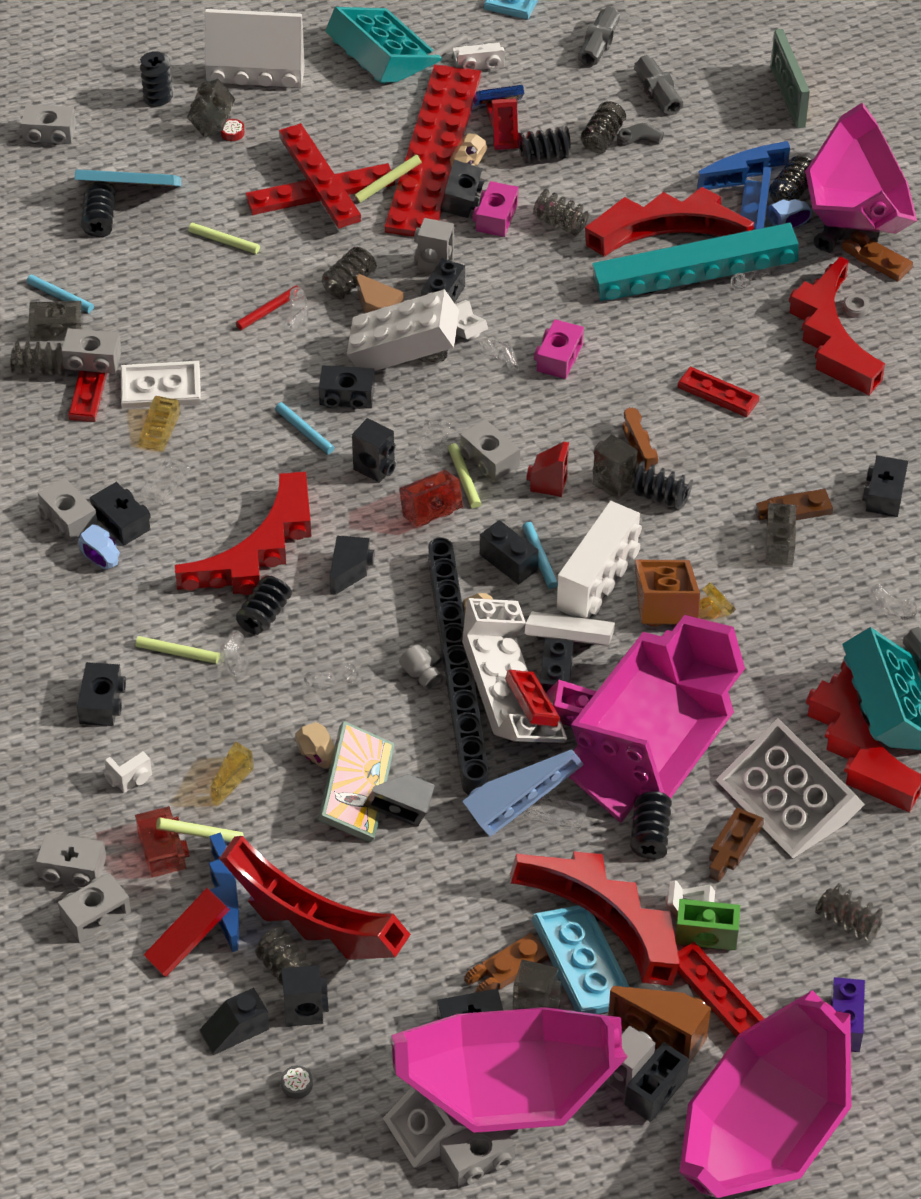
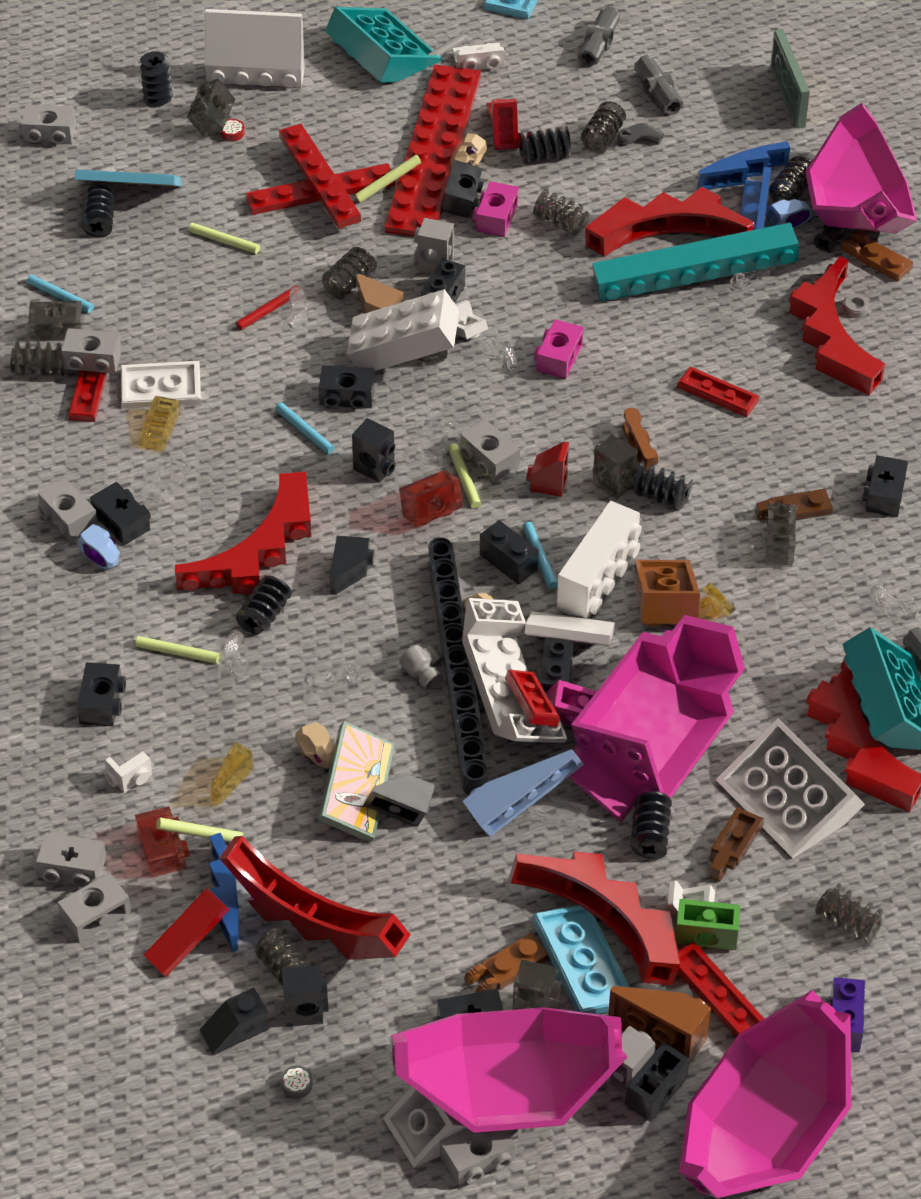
(485, 96): clear blue tile -> none

